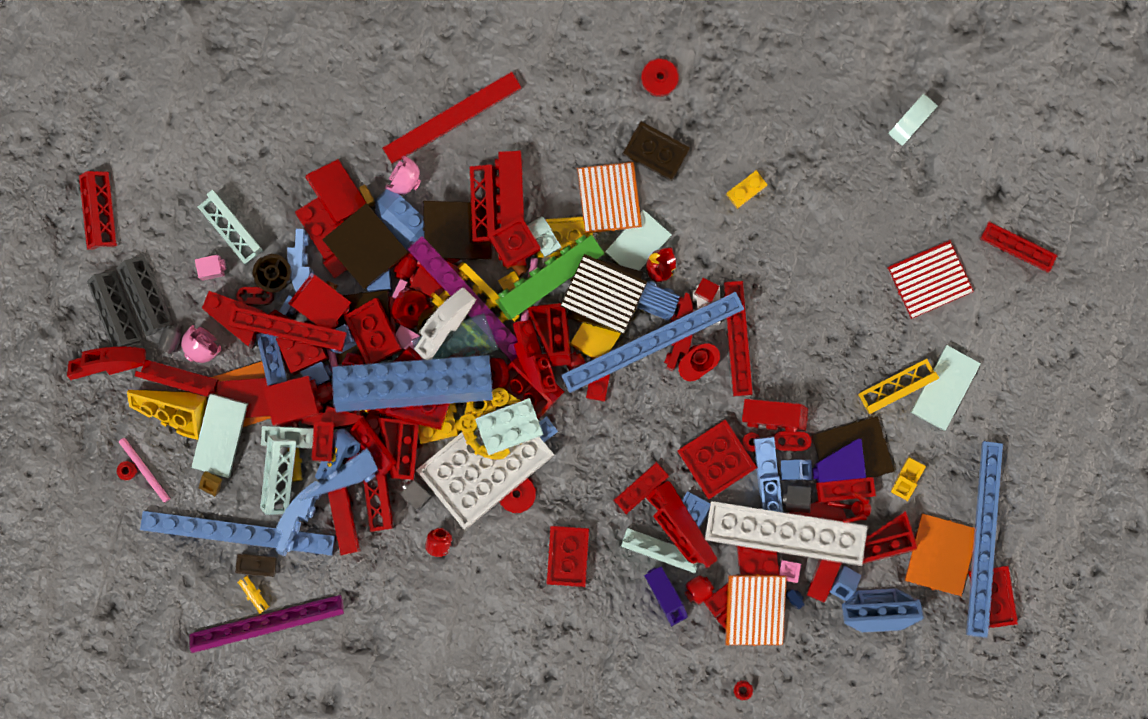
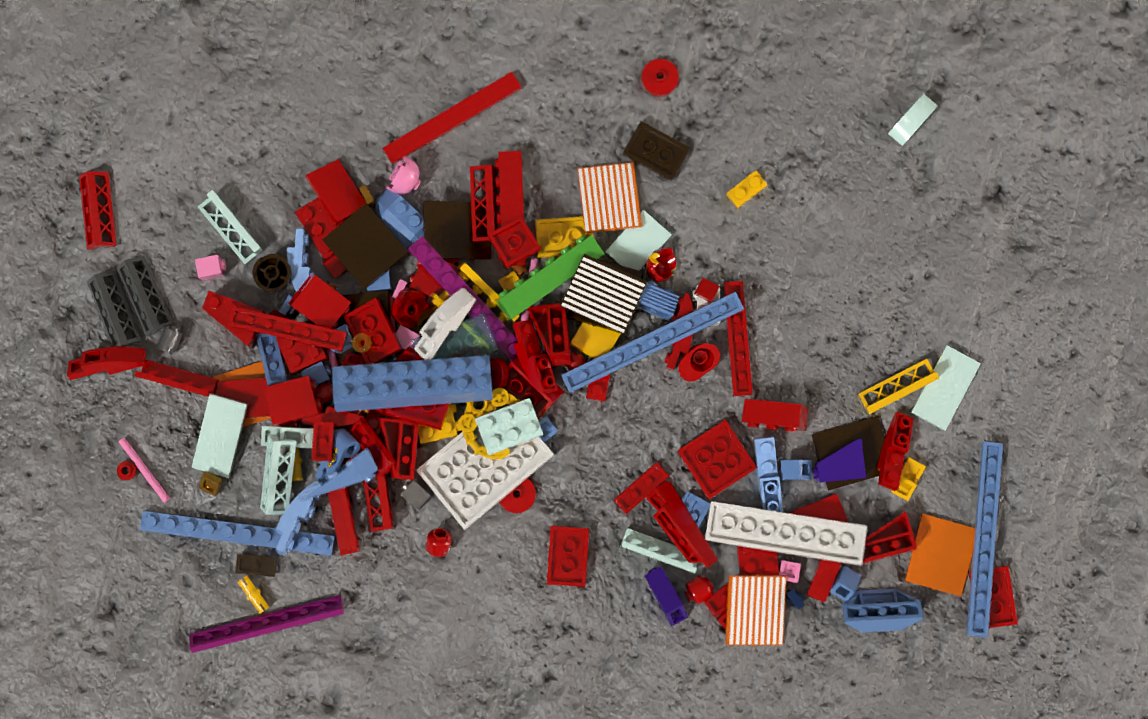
(177, 409): yellow wedge -> none
(199, 345): bright pink cylinder -> none
(254, 300): red beam -> none
(356, 342): none -> clear yellow plate
(405, 267): red brick -> none
(544, 236): light aqua brick -> none
(745, 442): red plate -> none
(745, 696): red plate -> none
(791, 441): red plate -> none
(798, 499): flat silver brick -> none
(843, 489): red plate -> none
(861, 508): red plant -> none
(893, 450): none -> red slope
(930, 279): piece -> none
(1018, 247): red tile -> none

